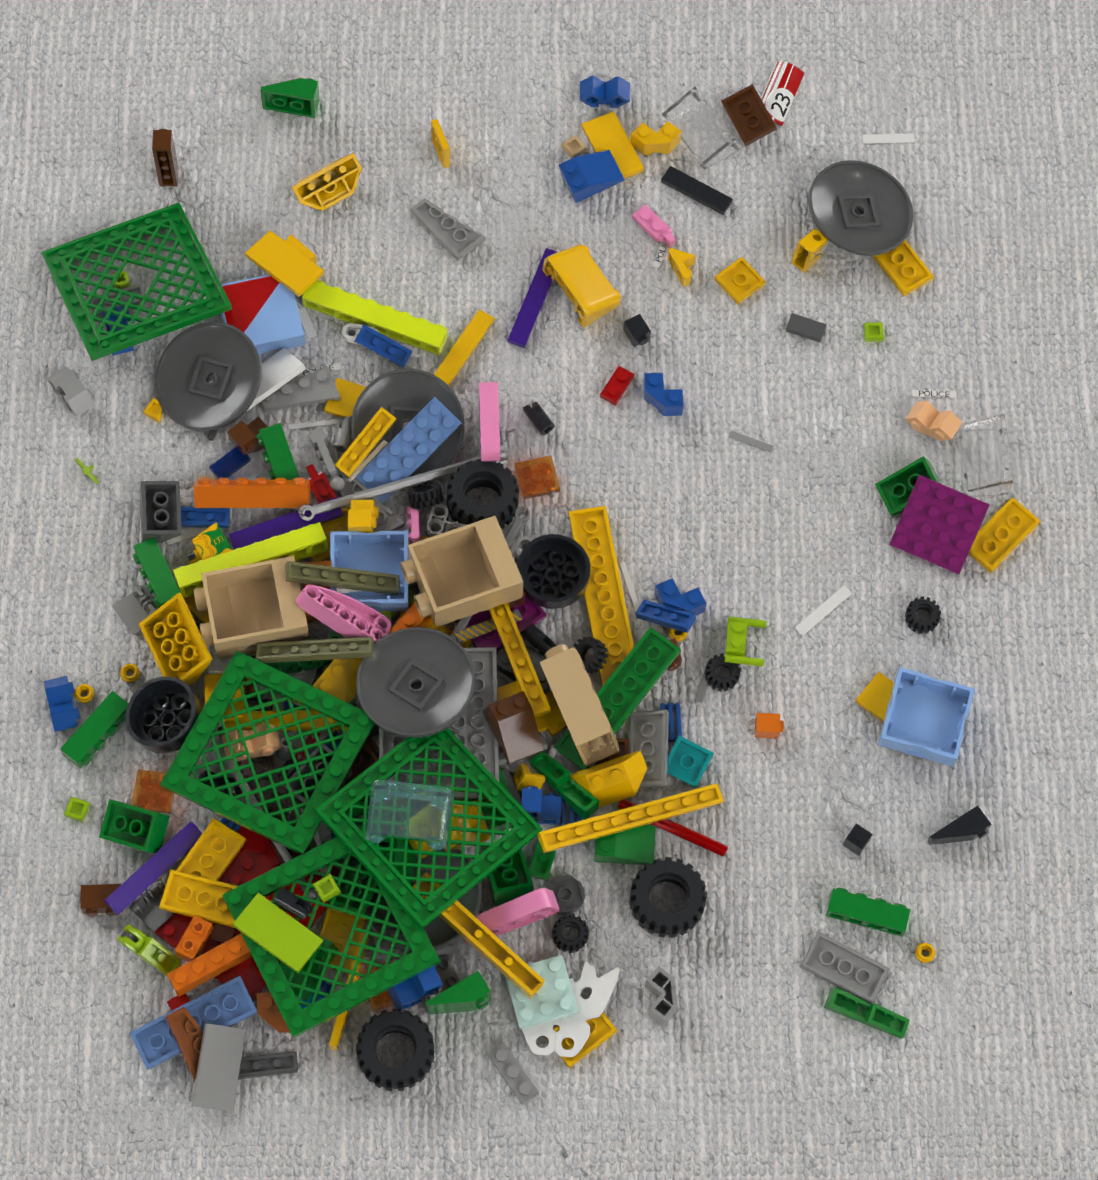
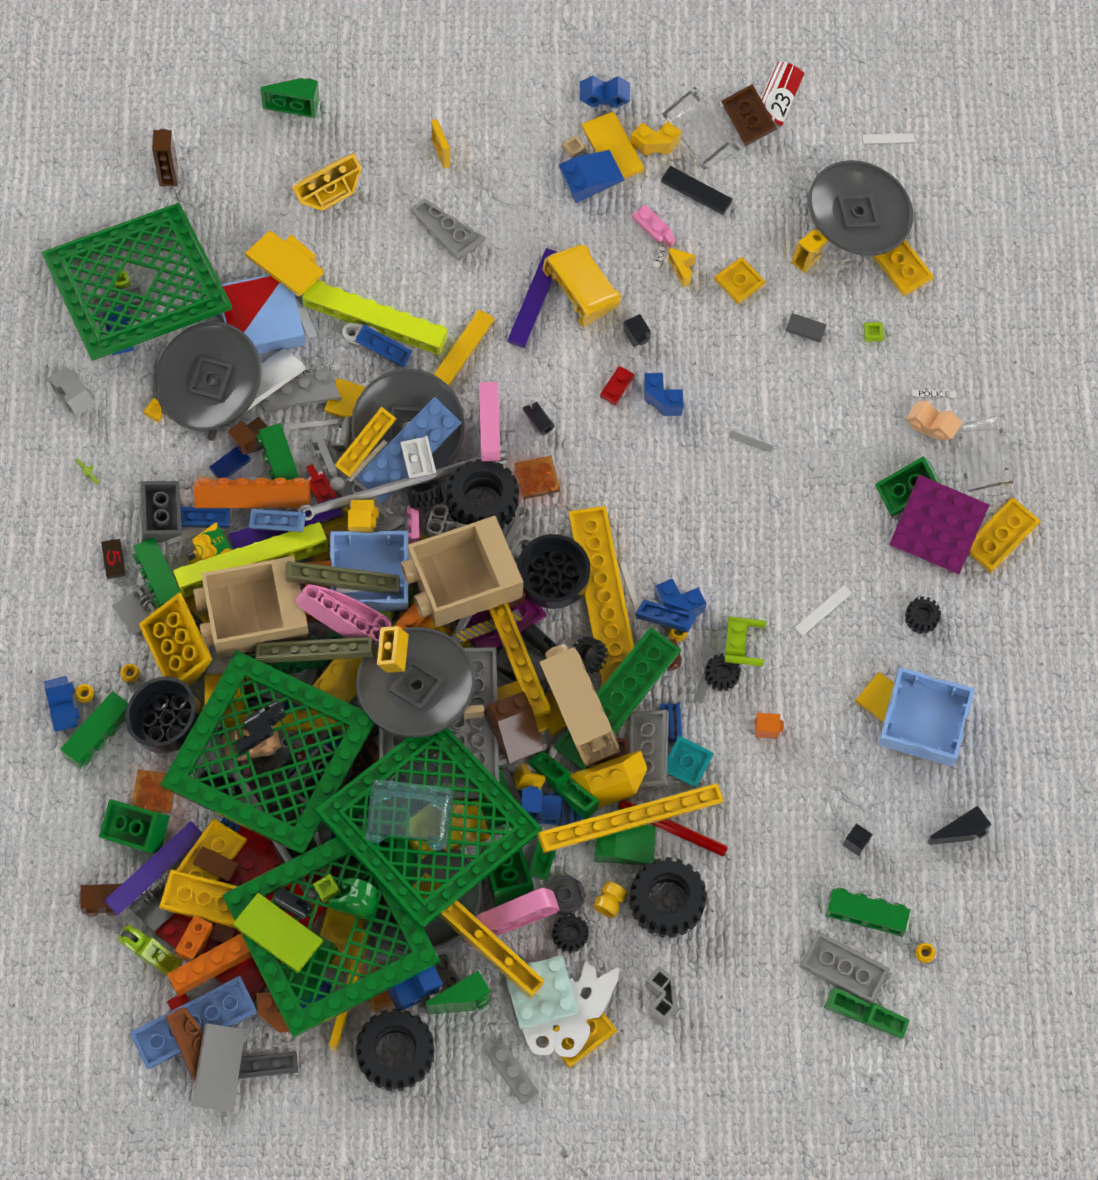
(77, 809): lime tile -> none
(113, 558): none -> dark brown tile
(215, 864): none -> reddish brown tile
(259, 727): none -> black plate
(277, 520): none -> medium blue plate
(360, 899): none -> green helmet
(392, 649): none -> yellow brick
(418, 457): none -> white plate
(474, 711): none -> tan tile
(609, 901): none -> yellow wheel

